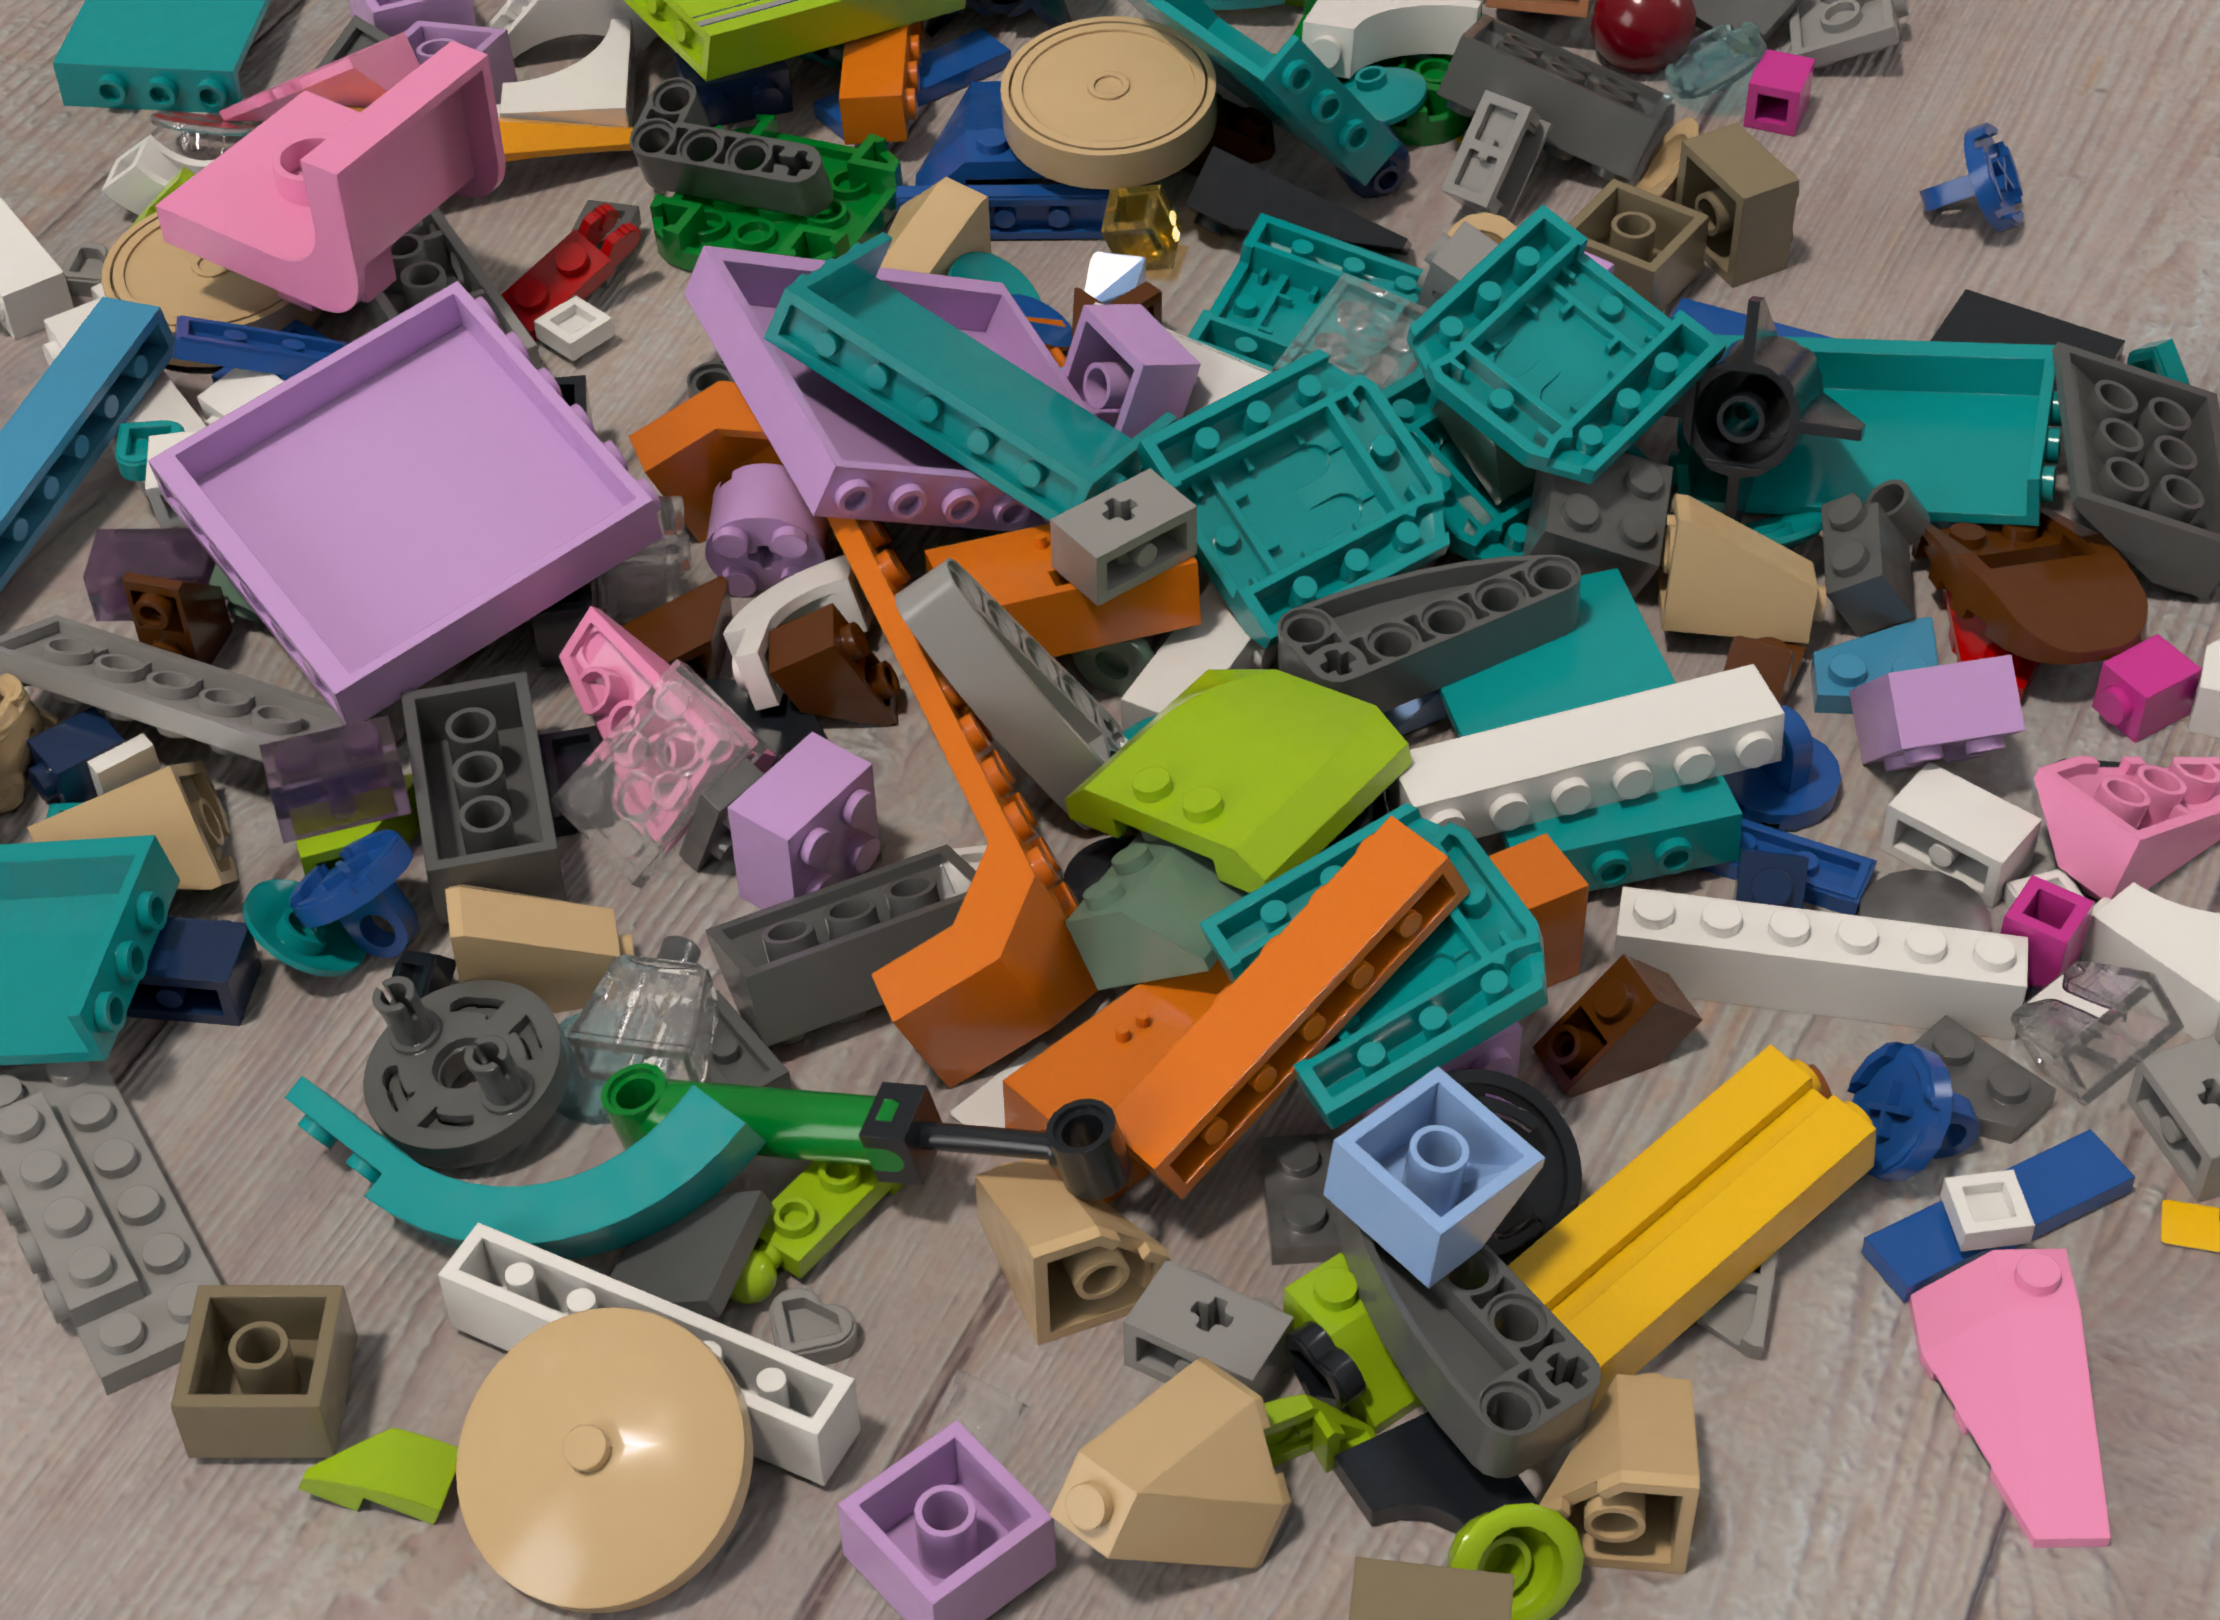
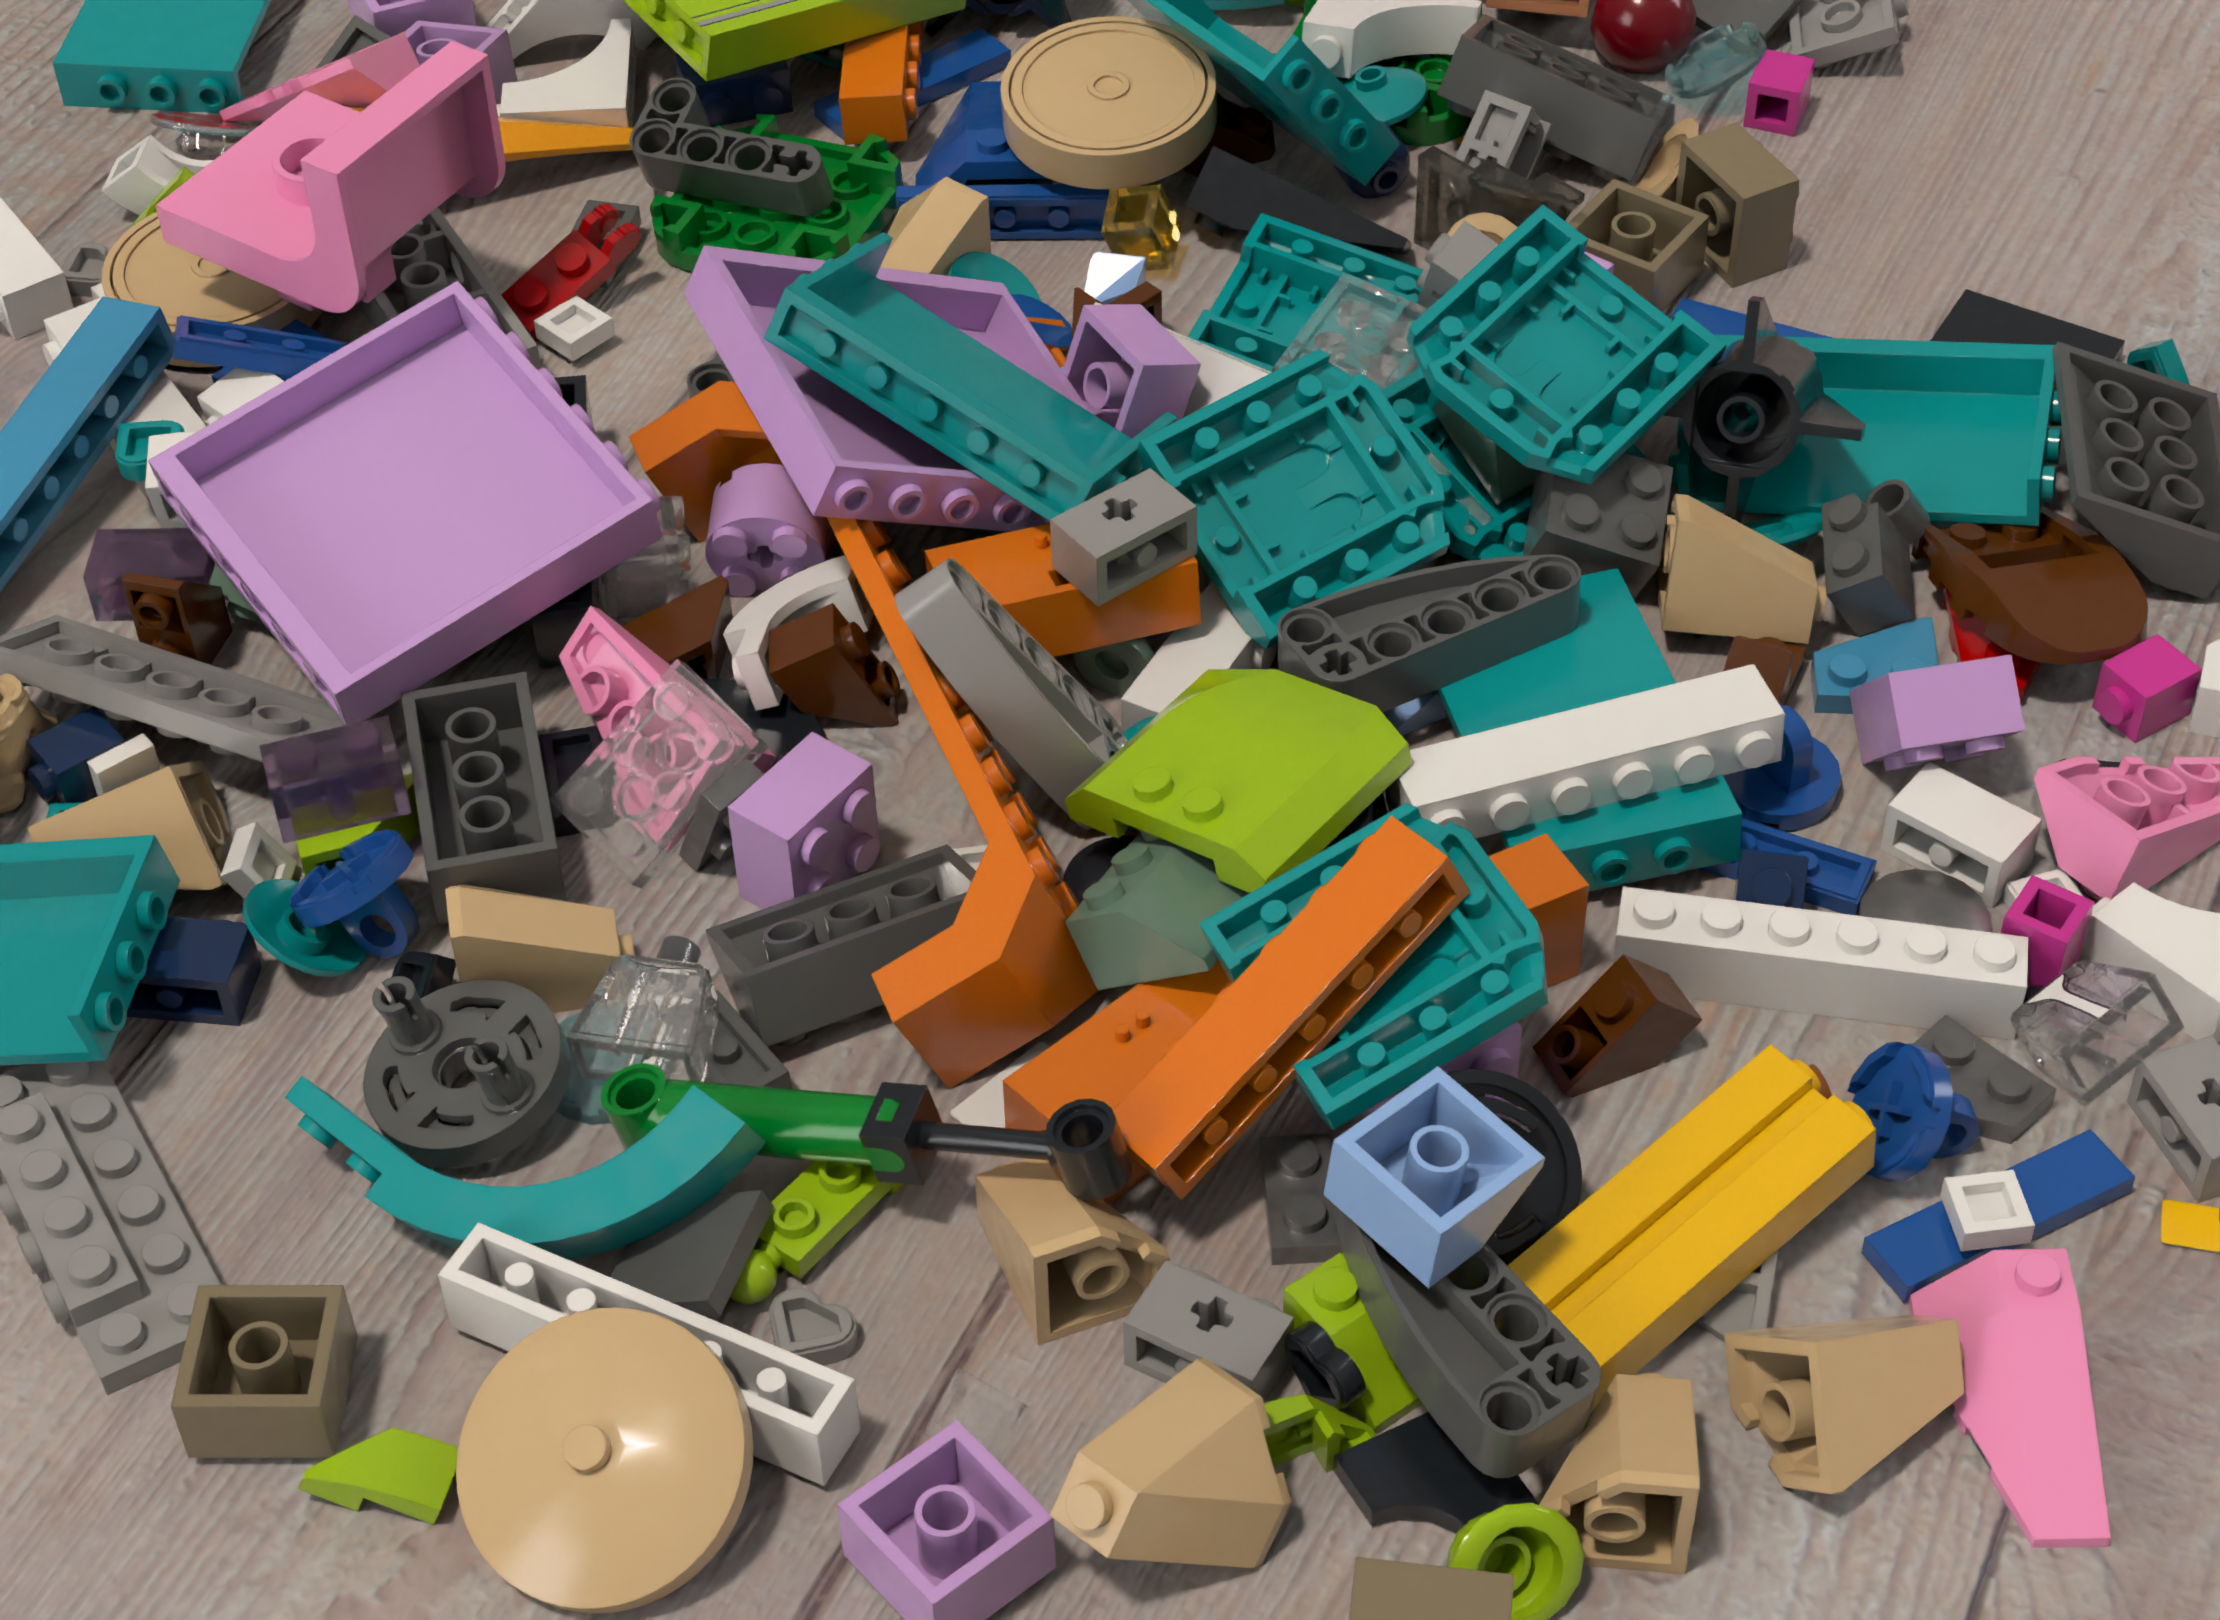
(255, 859): none -> white plate
(1454, 189): none -> clear smoke slope
(1842, 1391): none -> tan slope
(1990, 178): blue tile -> none

